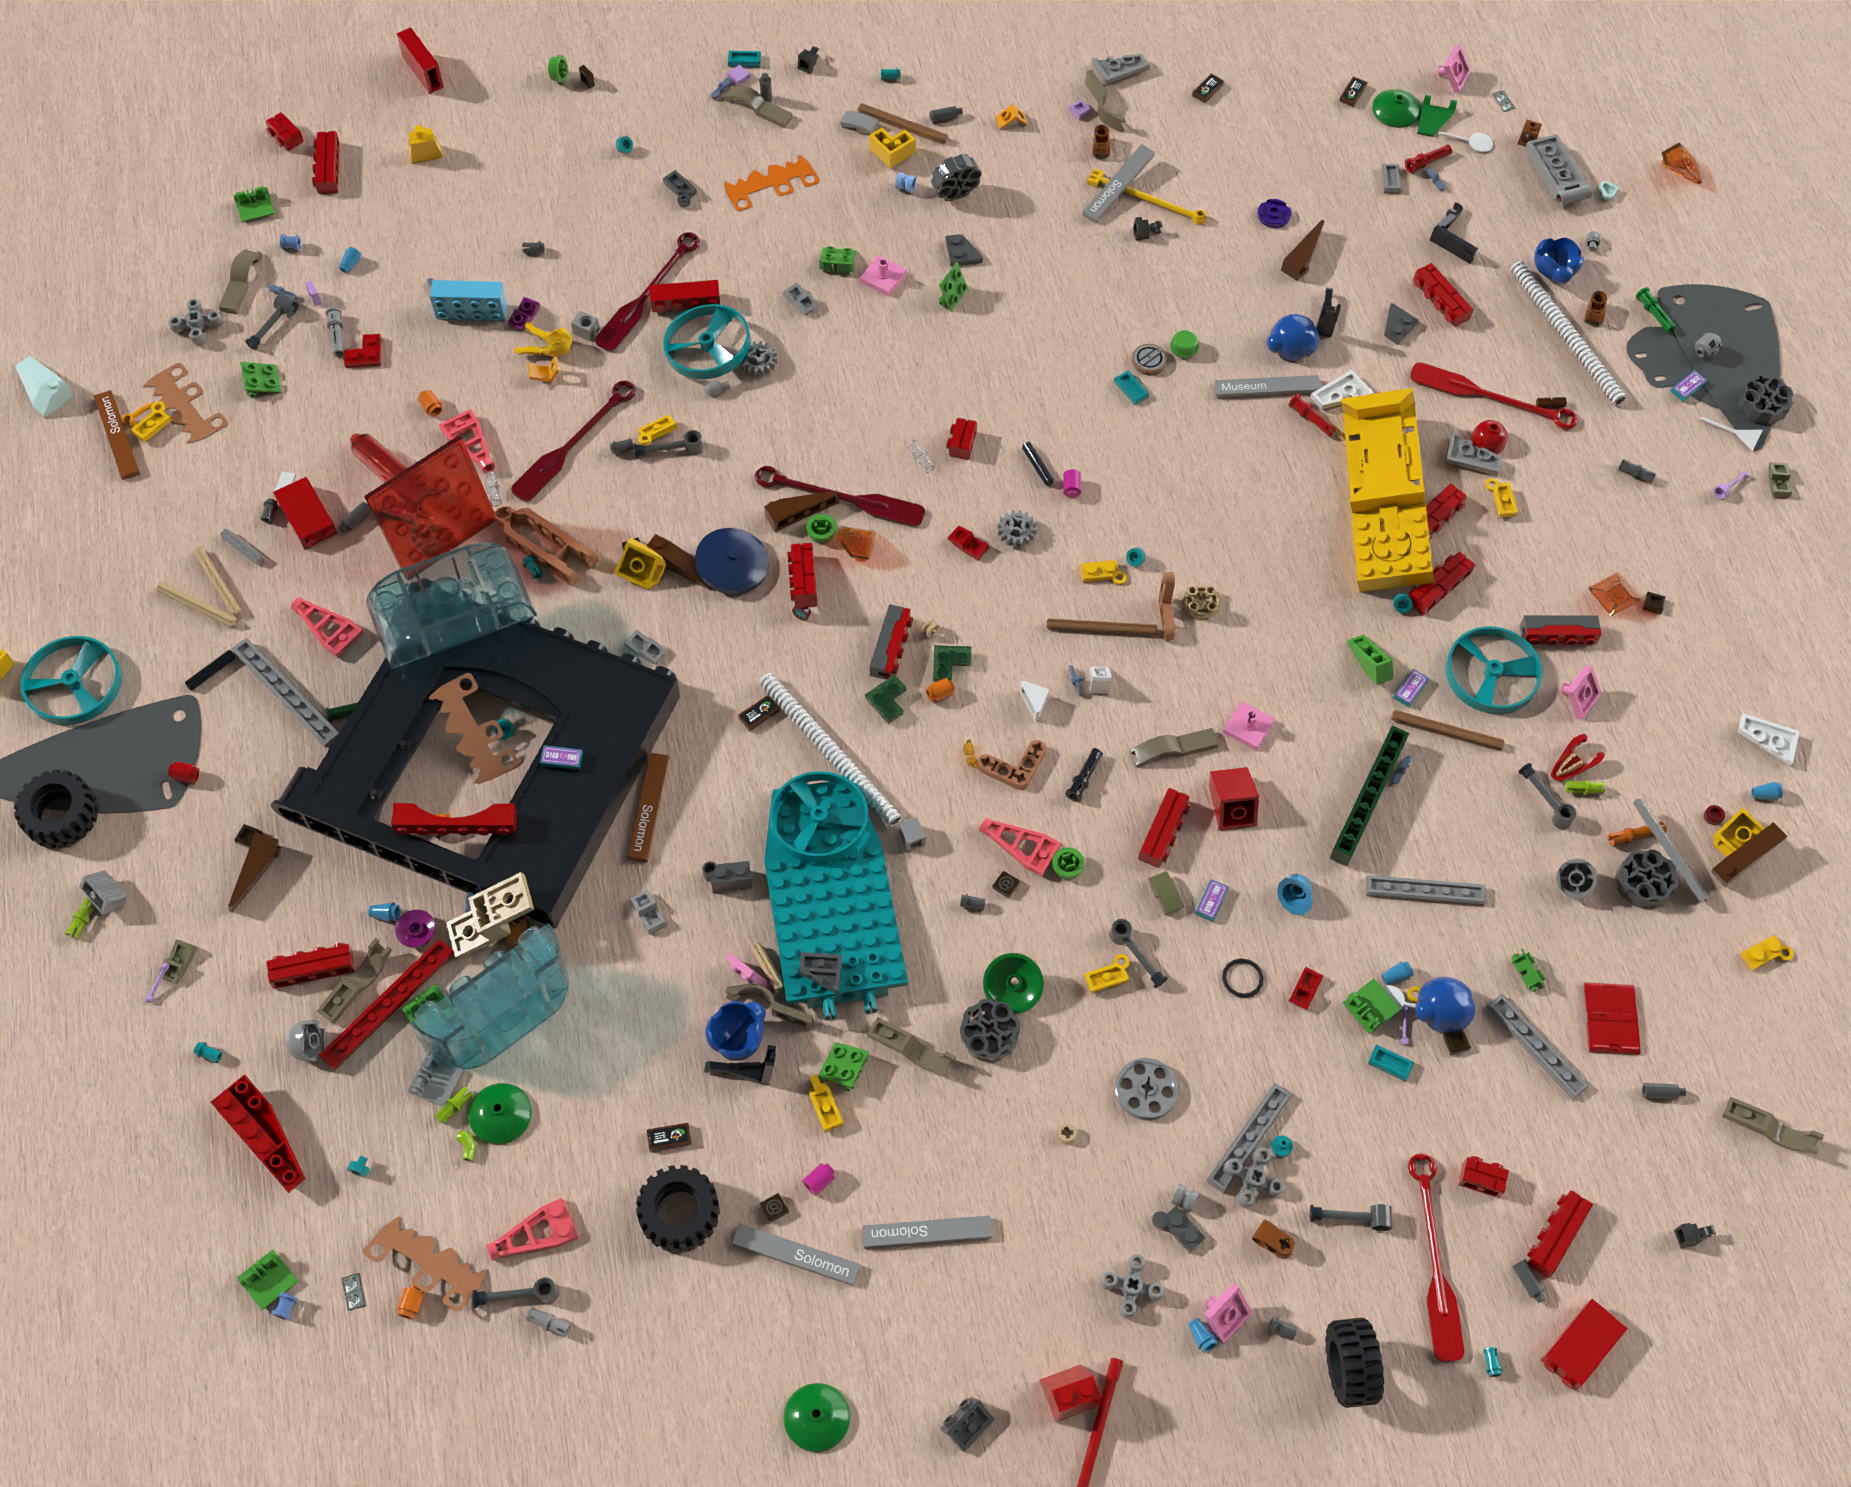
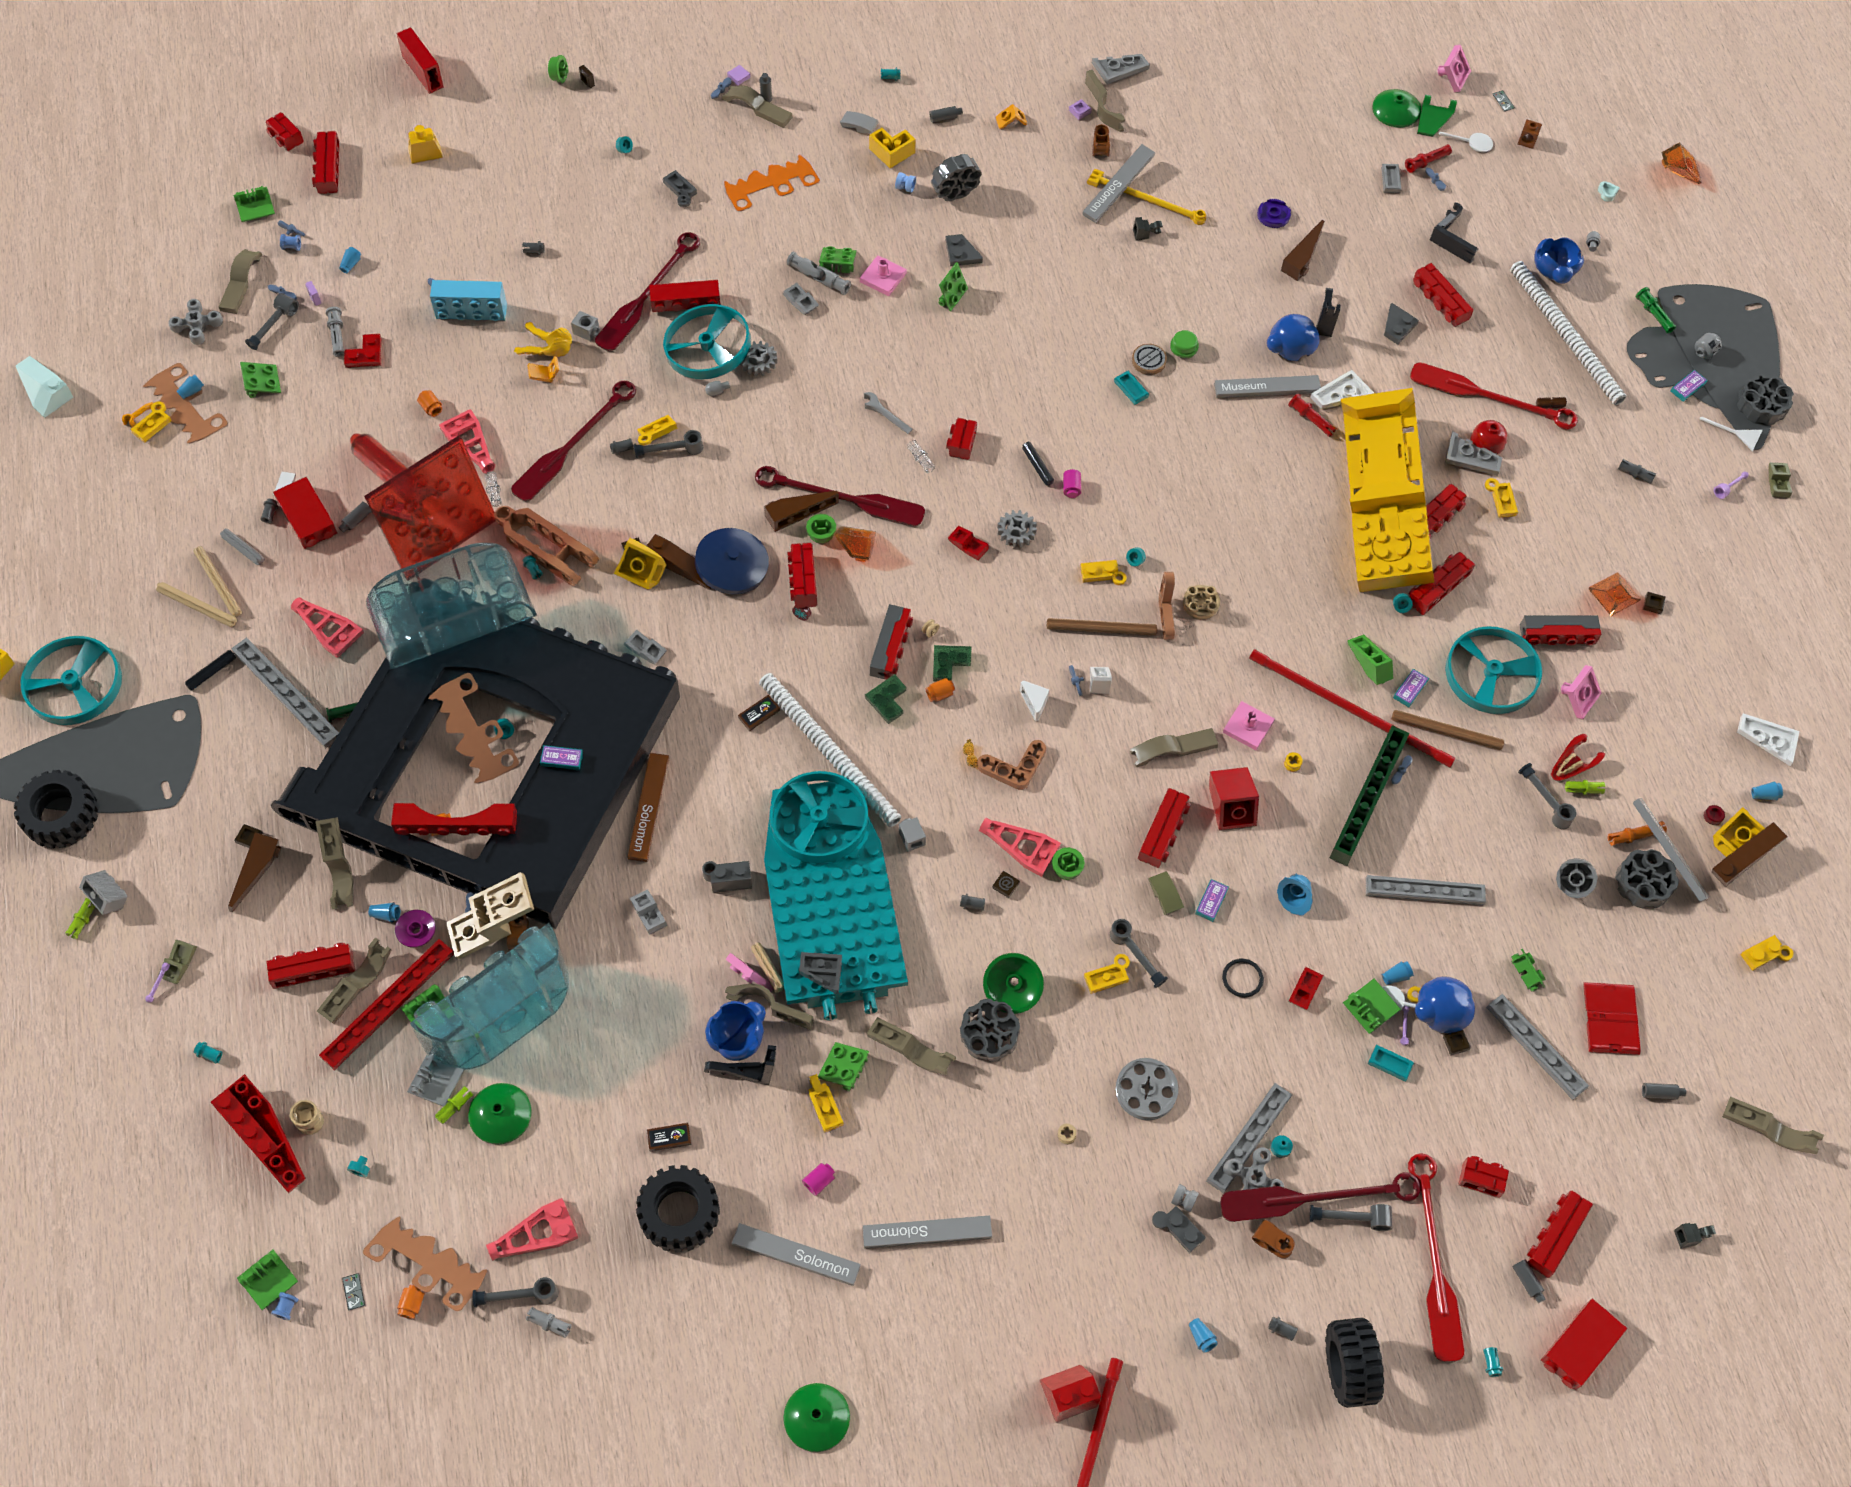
(117, 435): dark orange tile -> none
(183, 772): red brick -> none
(190, 387): none -> dark azure cone
(290, 228): none -> sand blue piece
(306, 1040): light grey cylinder -> none
(306, 1117): none -> tan wheel
(334, 857): none -> dark tan piece
(468, 1142): lime arm -> none
(524, 313): magenta slope -> none
(744, 58): teal tile -> none
(774, 1207): dark brown tile -> none
(807, 59): pearl dark grey piece -> none
(810, 268): none -> light grey piece
(875, 405): none -> light grey piece
(903, 123): medium nougat axle -> none
(967, 1423): dark grey bracket -> none
(1081, 781): black pin -> none
(1131, 1294): light grey gear -> none
(1208, 88): tile -> none
(1227, 1313): bright pink tile -> none
(1265, 661): none -> red piece
(1279, 1201): none -> dark red piece
(1296, 766): none -> yellow bush
(1353, 91): tile -> none
(1557, 170): light grey hinge -> none
(1596, 308): dark orange piece -> none

